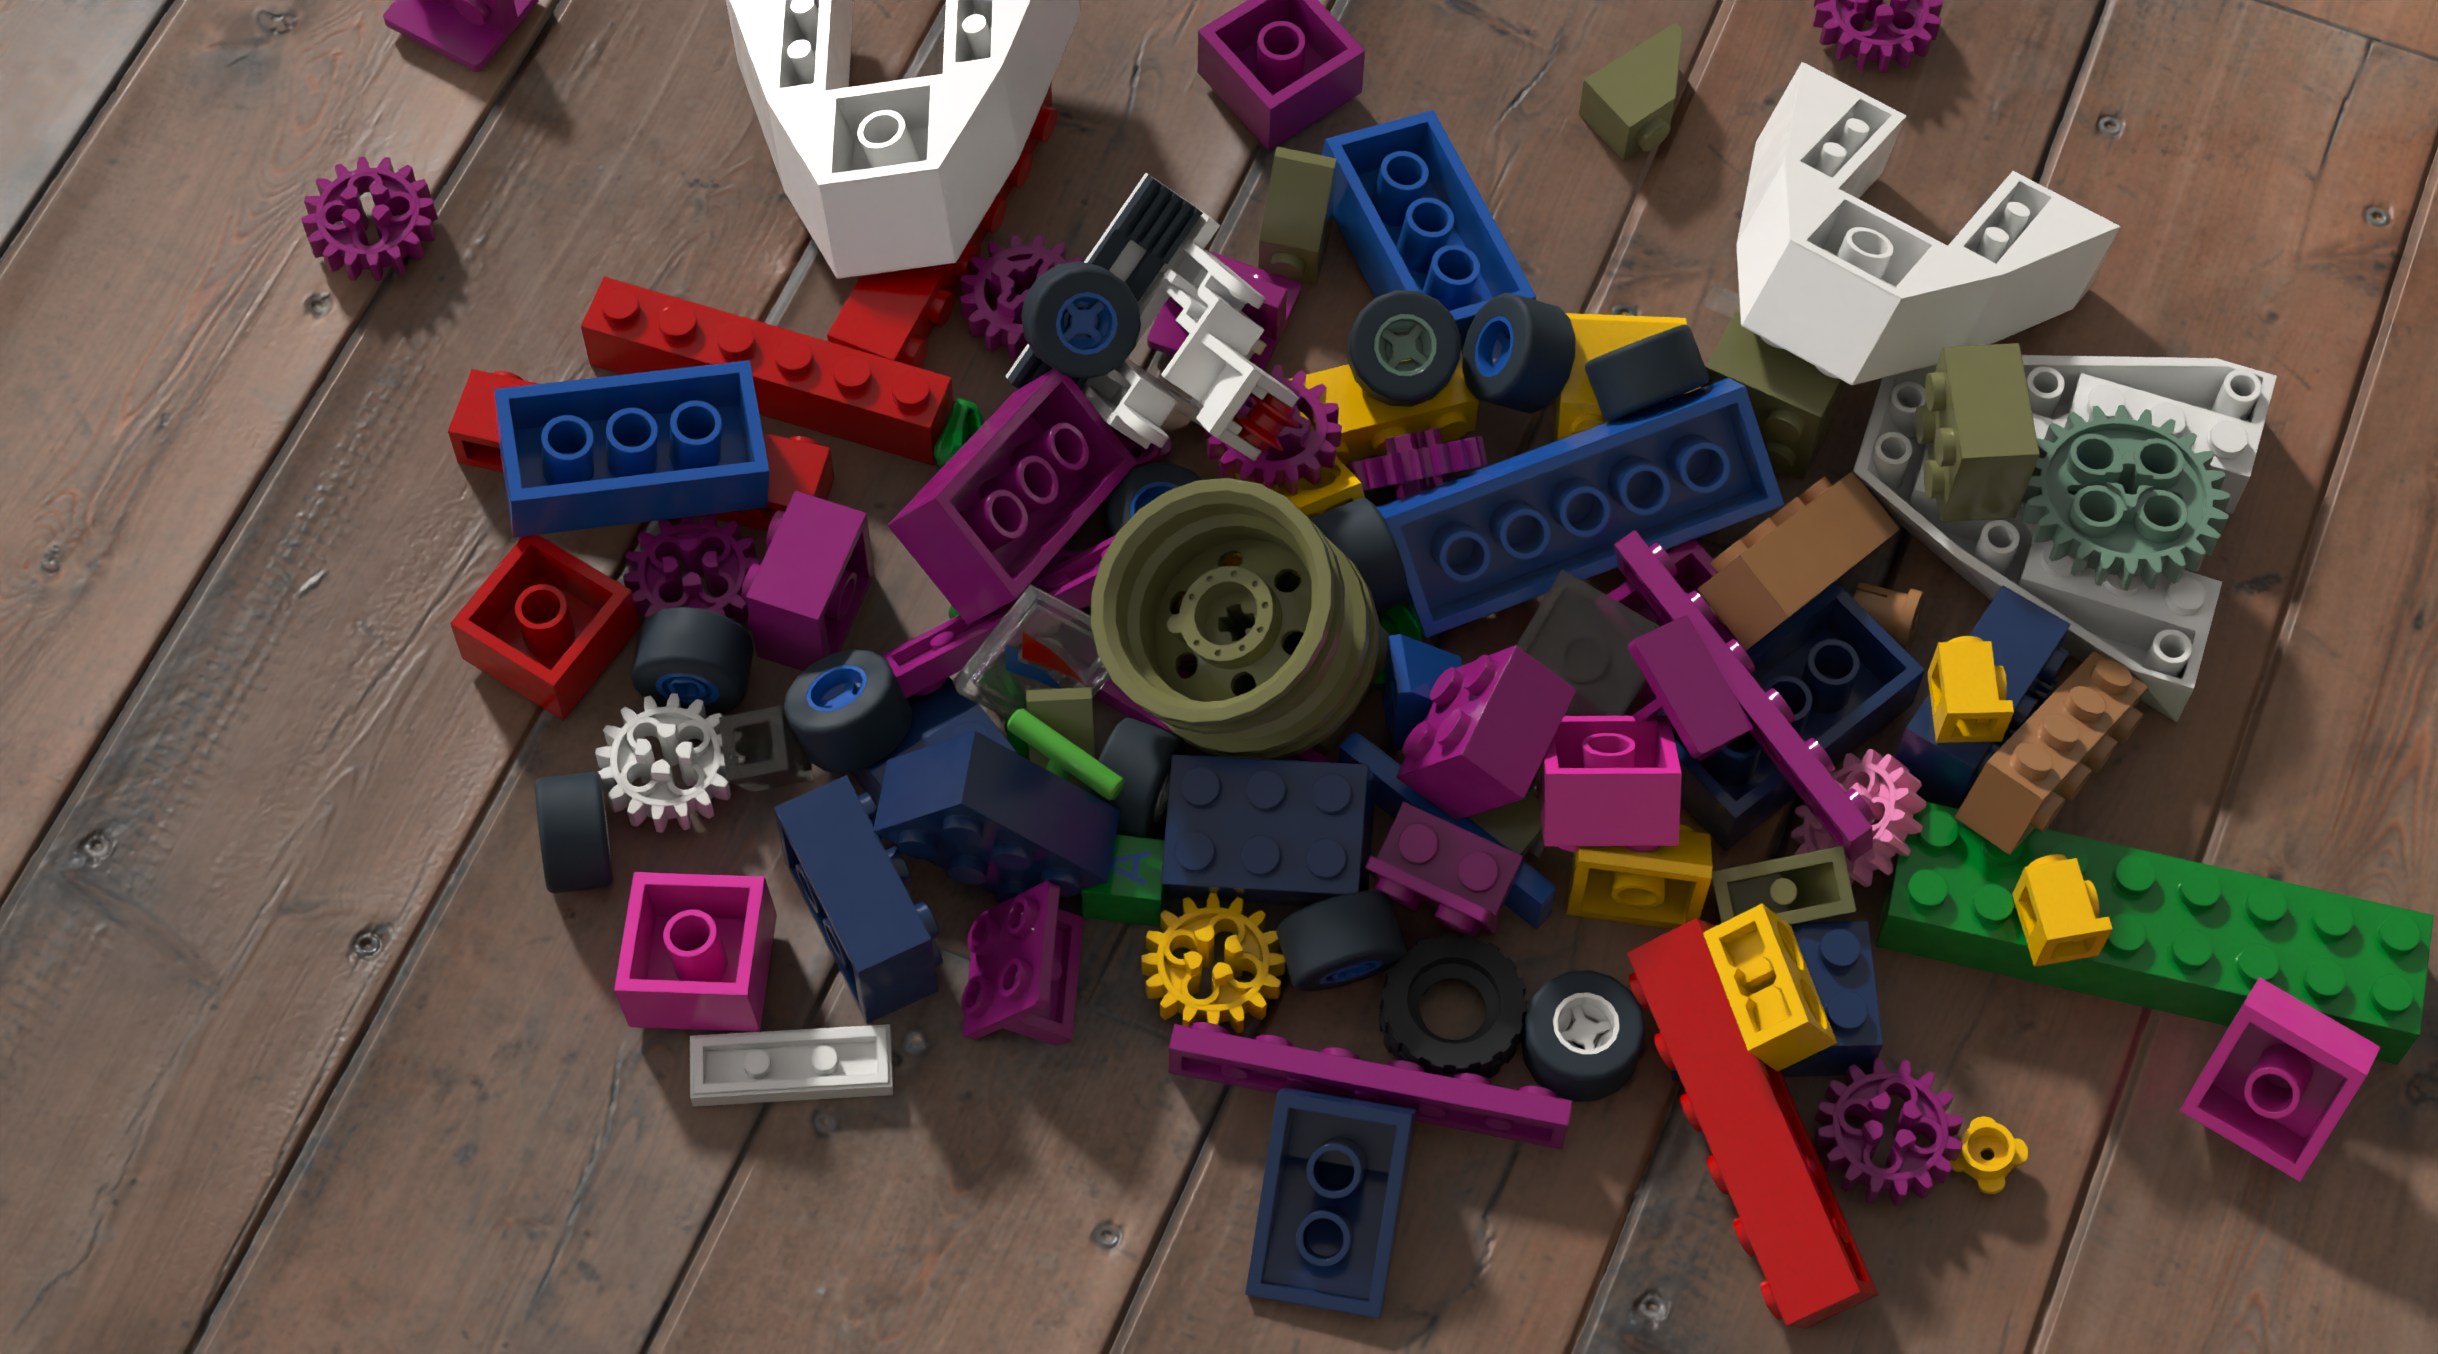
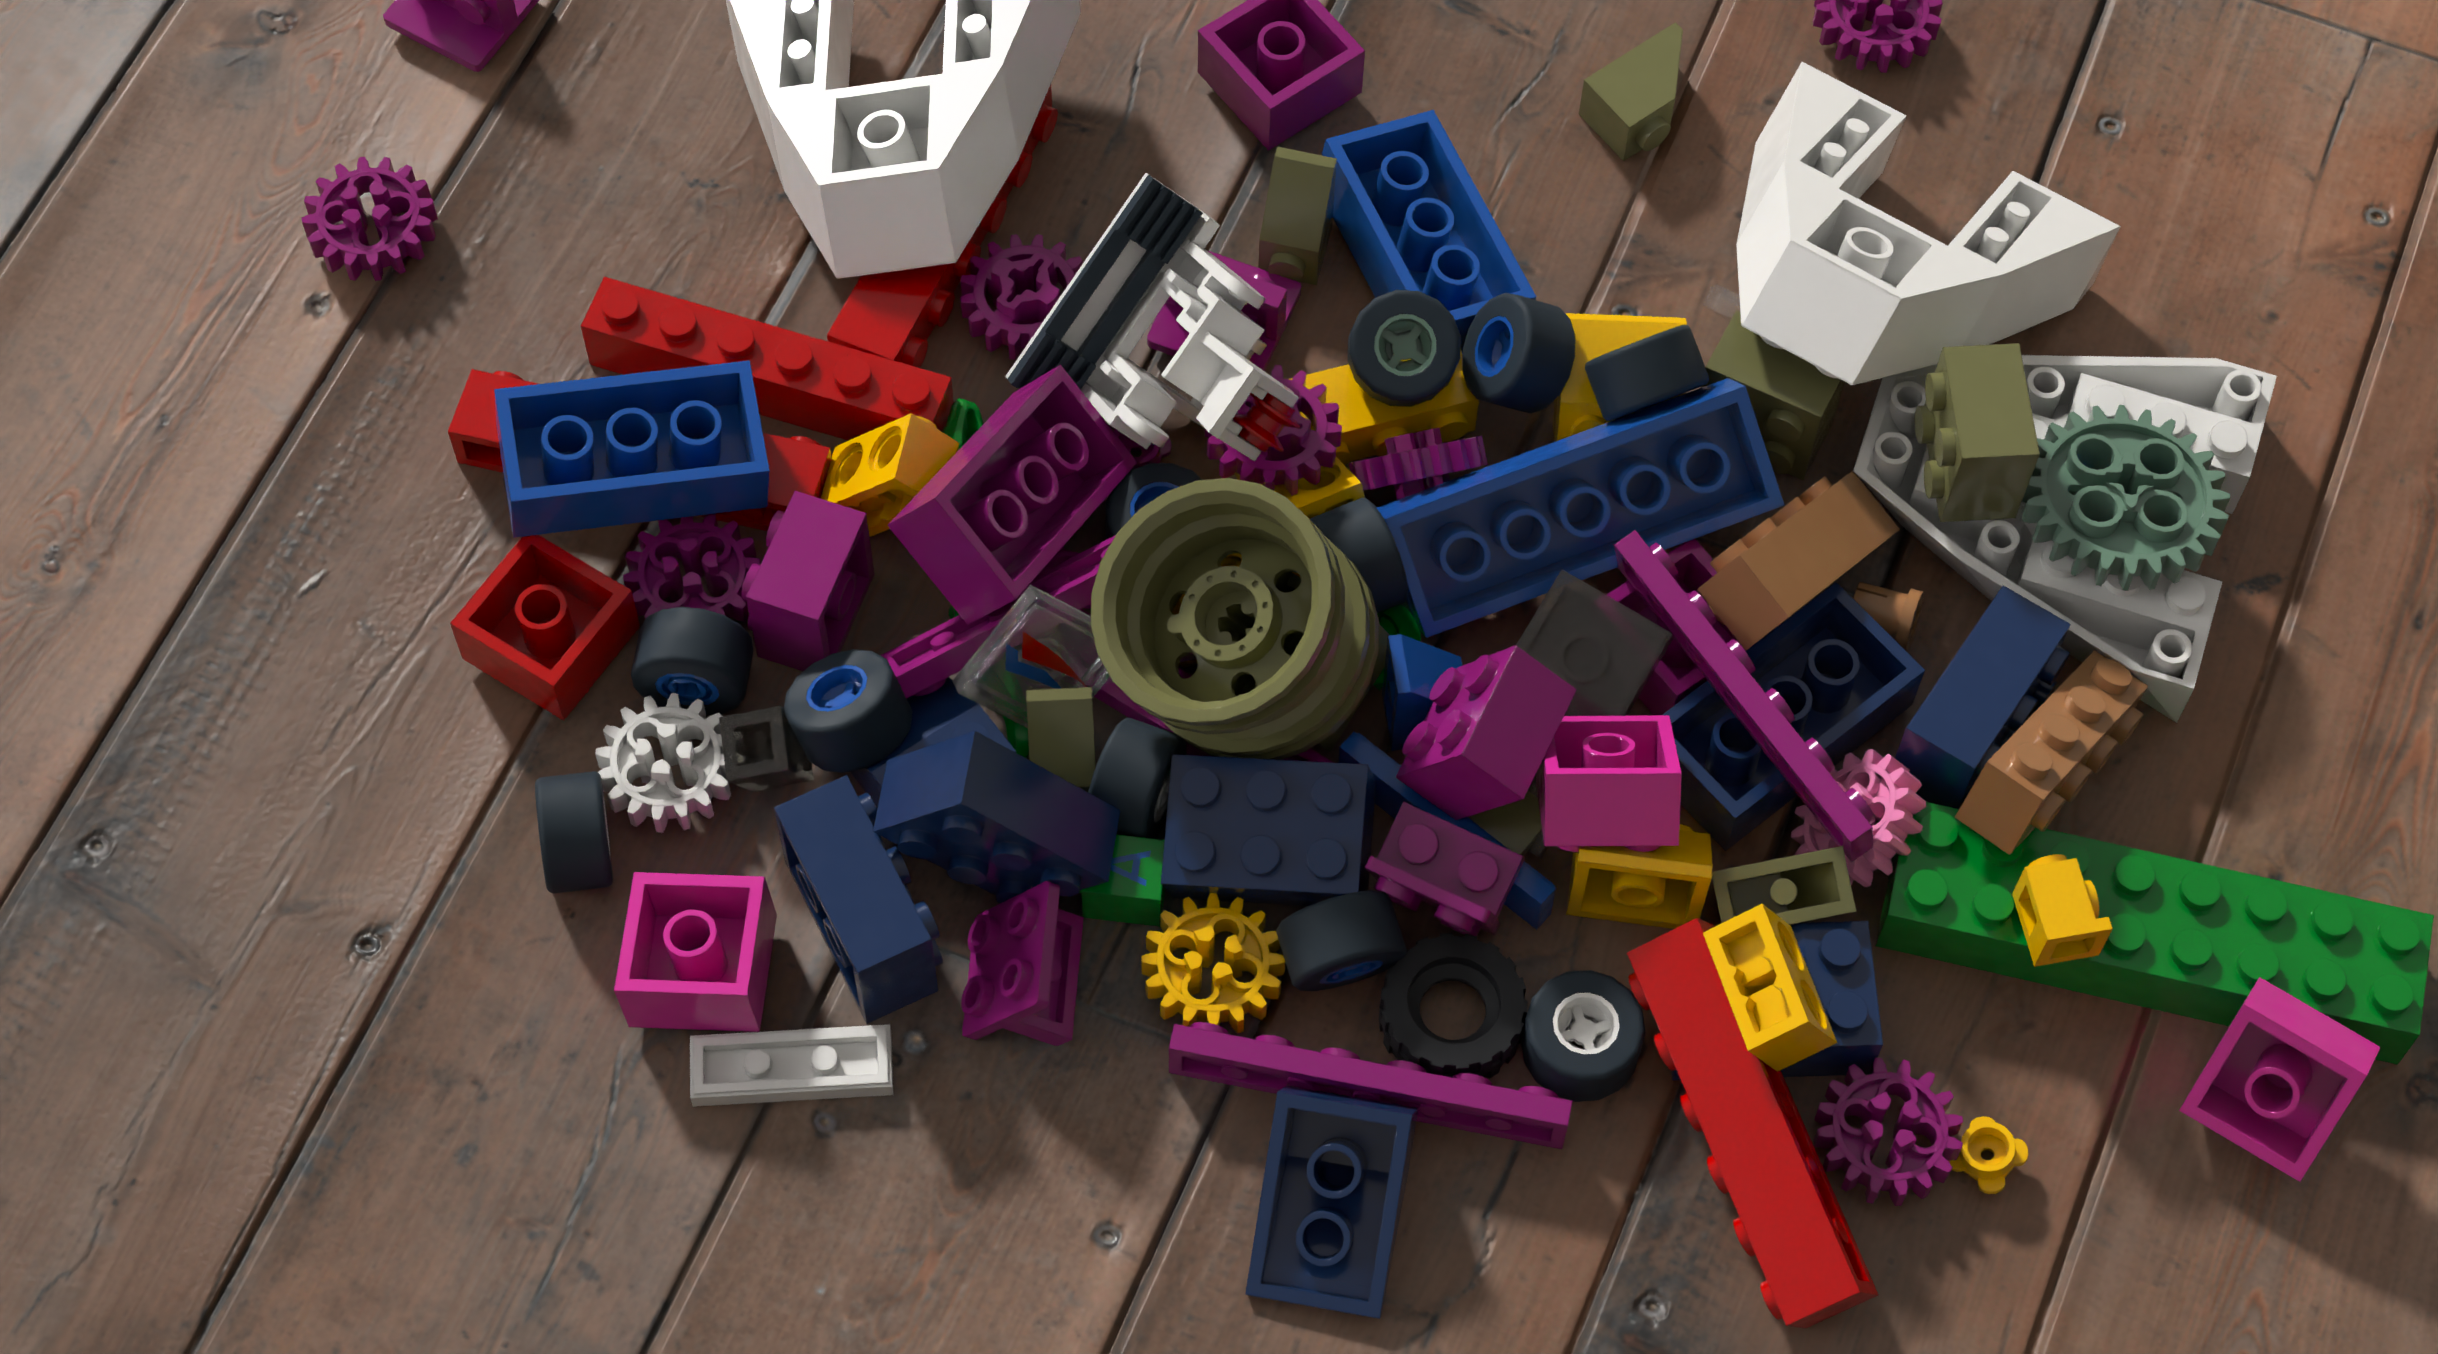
(887, 468): none -> yellow brick
(1064, 756): bright green piece -> none
(1097, 336): black wheel -> none
(1688, 689): magenta panel -> none
(1968, 692): yellow brick -> none

